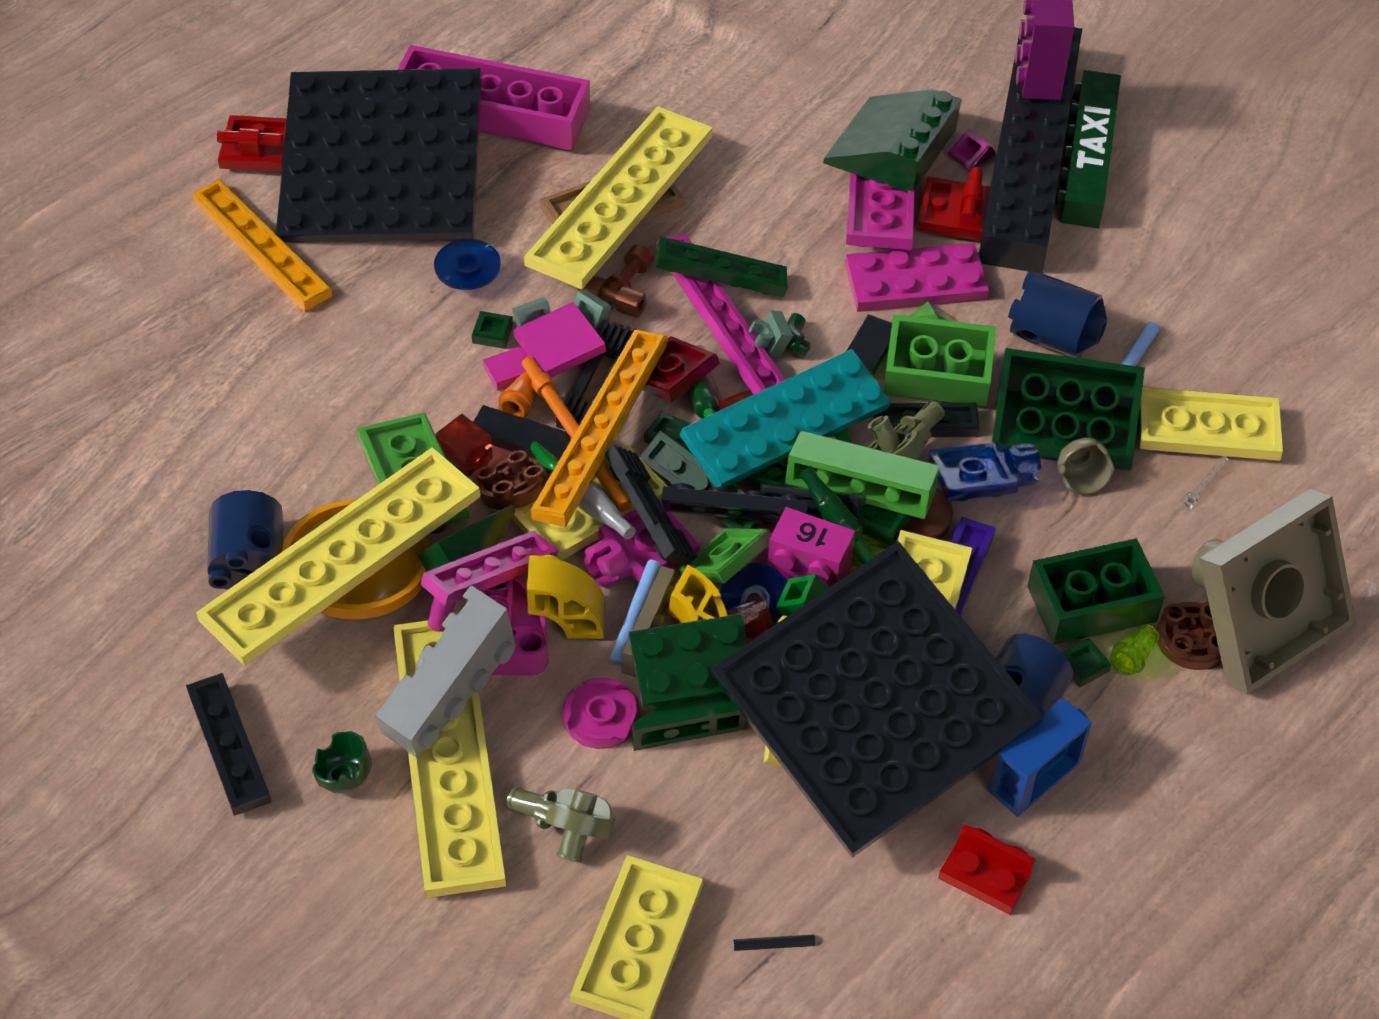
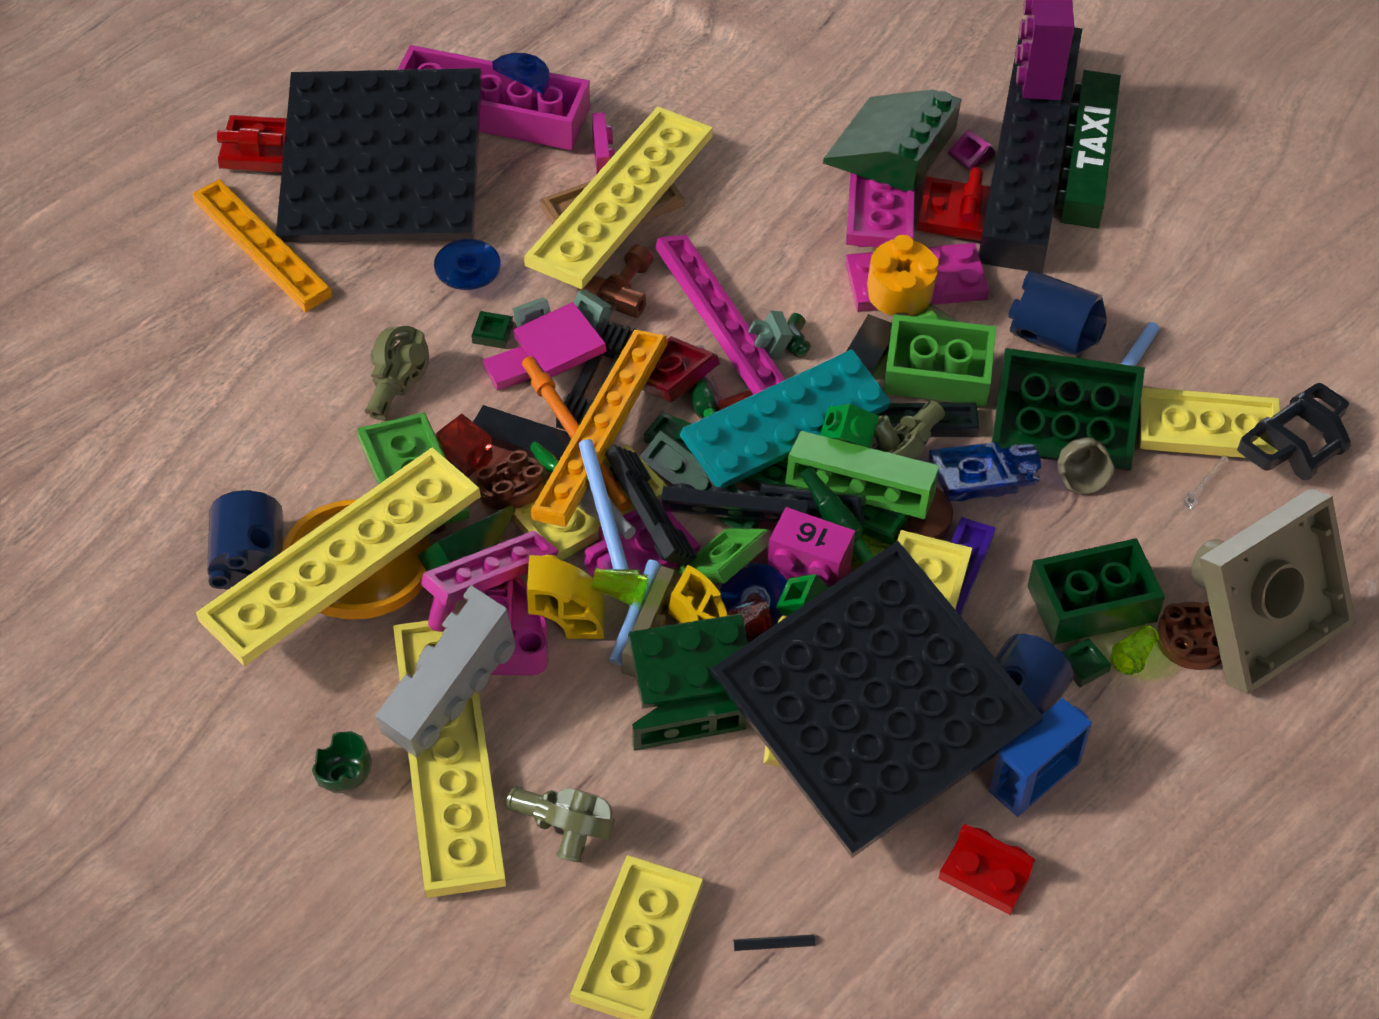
(228, 744): black plate -> none
(396, 366): none -> olive pin
(518, 397): orange cone -> none
(524, 69): none -> clear blue plate
(600, 713): dark pink tile -> none
(602, 136): none -> dark pink plate
(603, 504): none -> light blue bar
(622, 584): none -> clear neon green cone
(721, 267): dark green plate -> none
(850, 424): none -> green brick
(902, 276): none -> light orange brick
(1290, 445): none -> black bar

